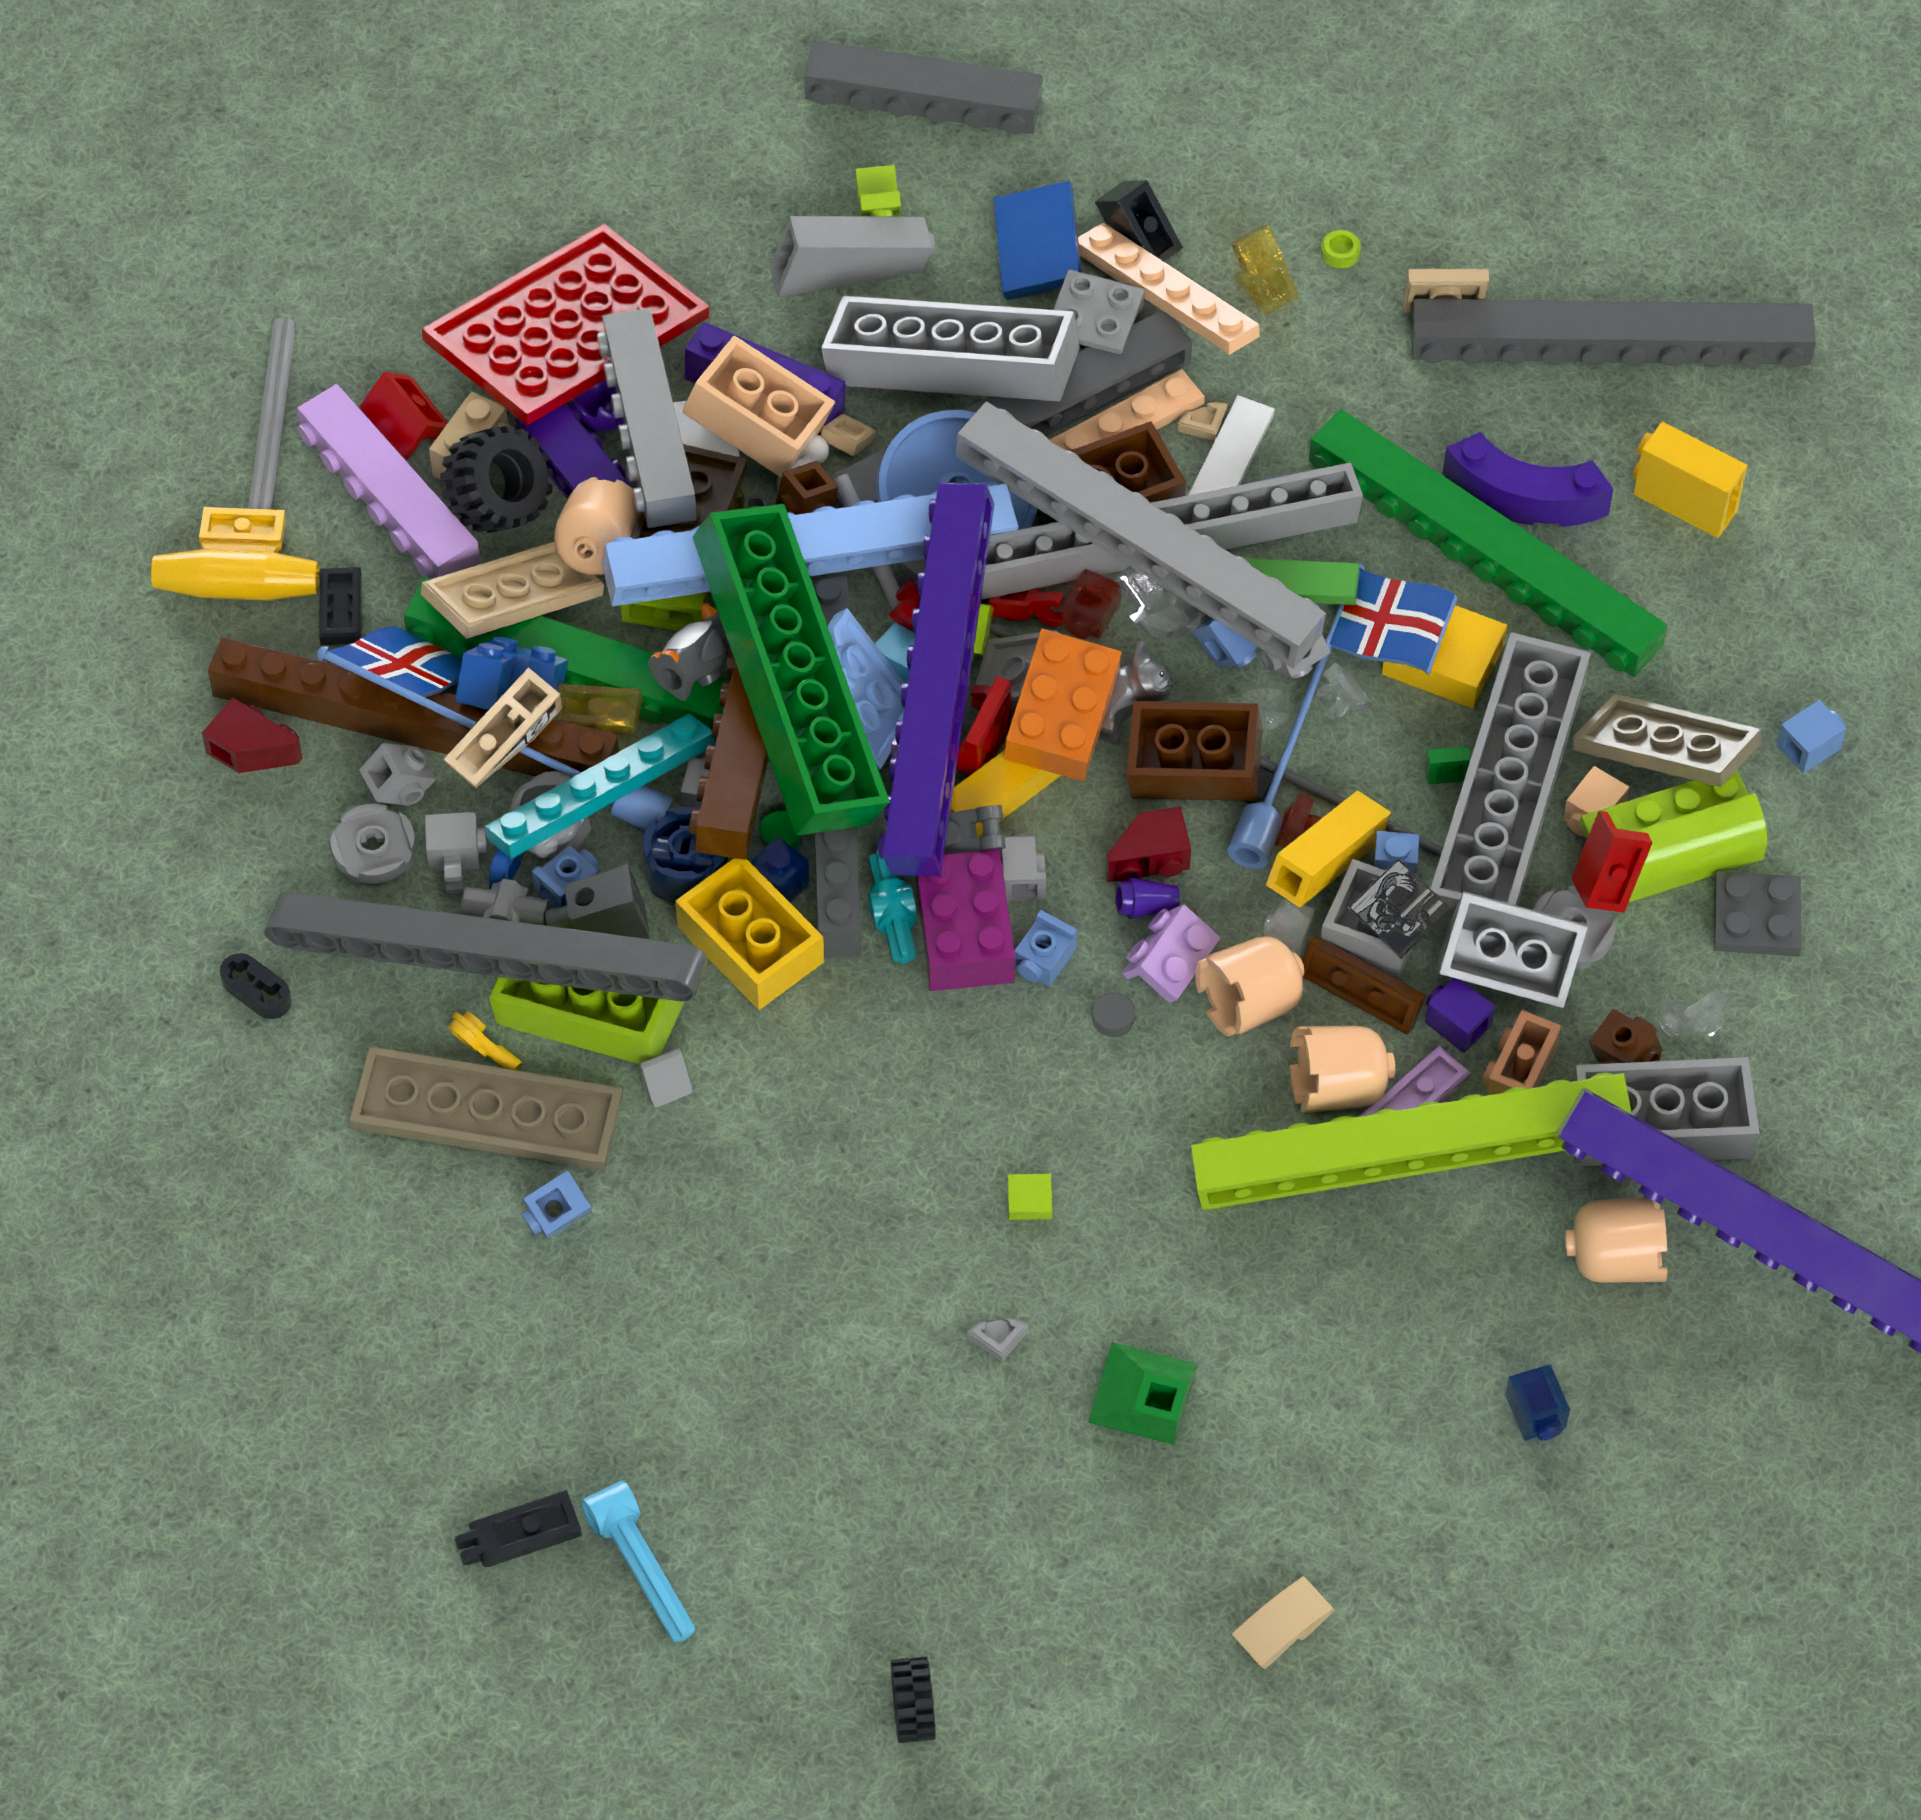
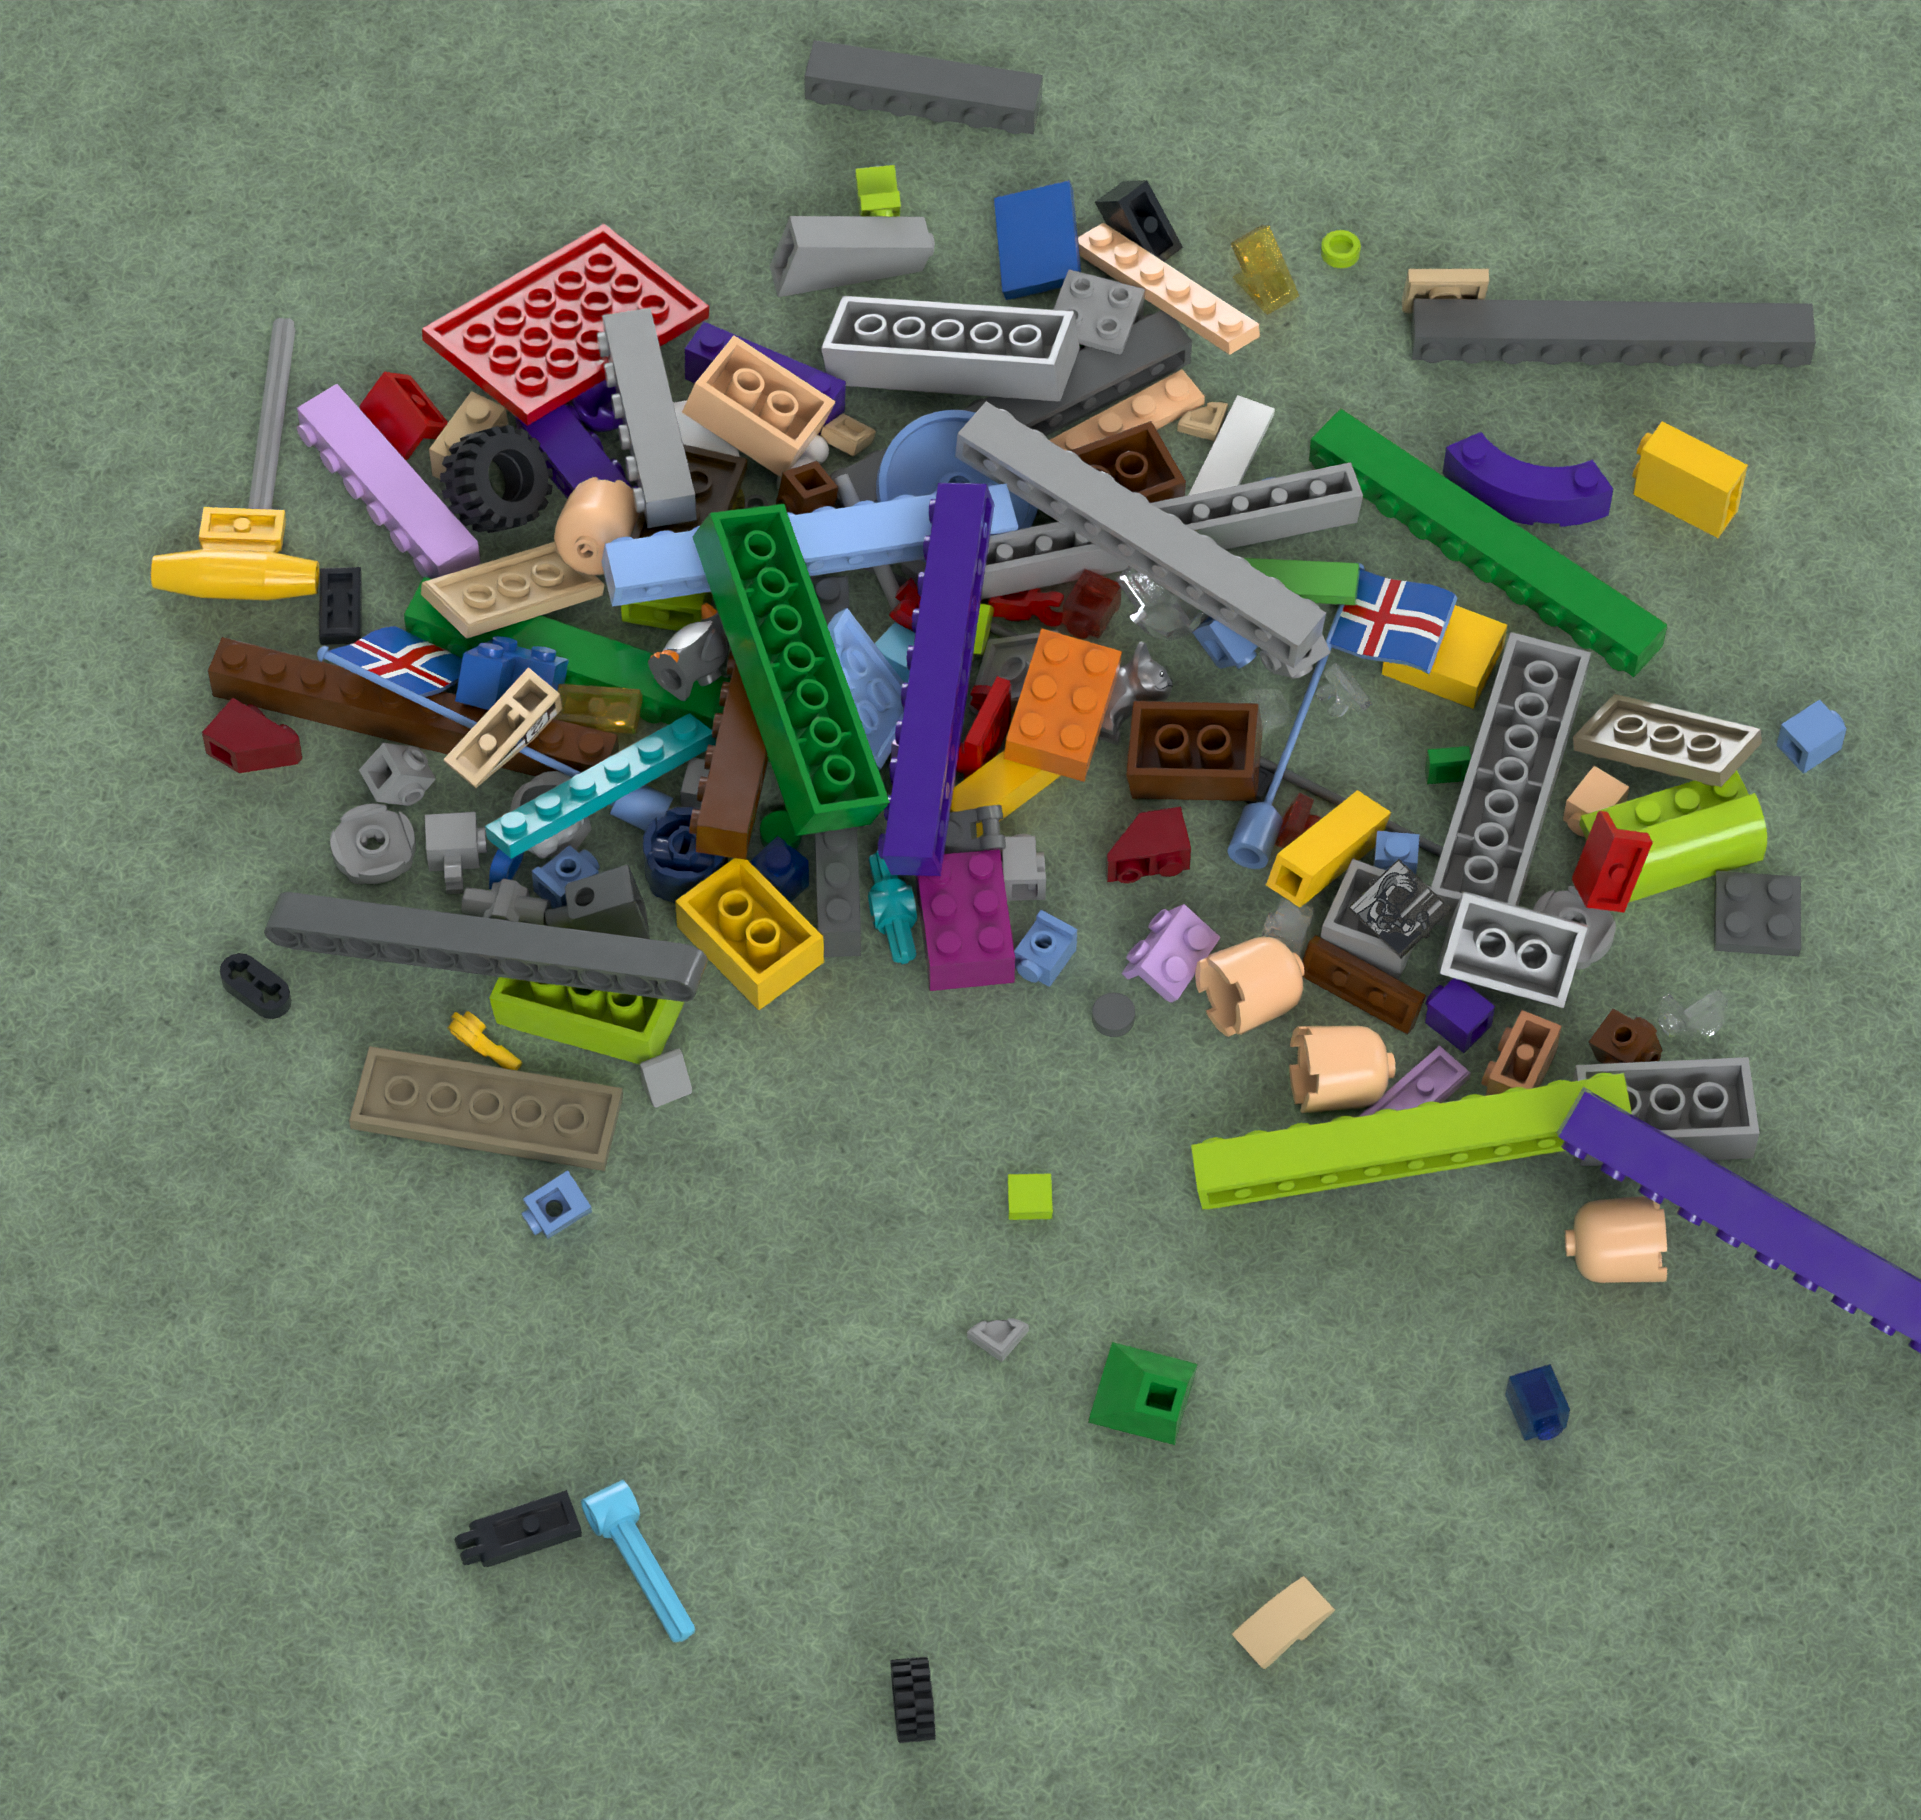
(1144, 897): dark purple cone -> none

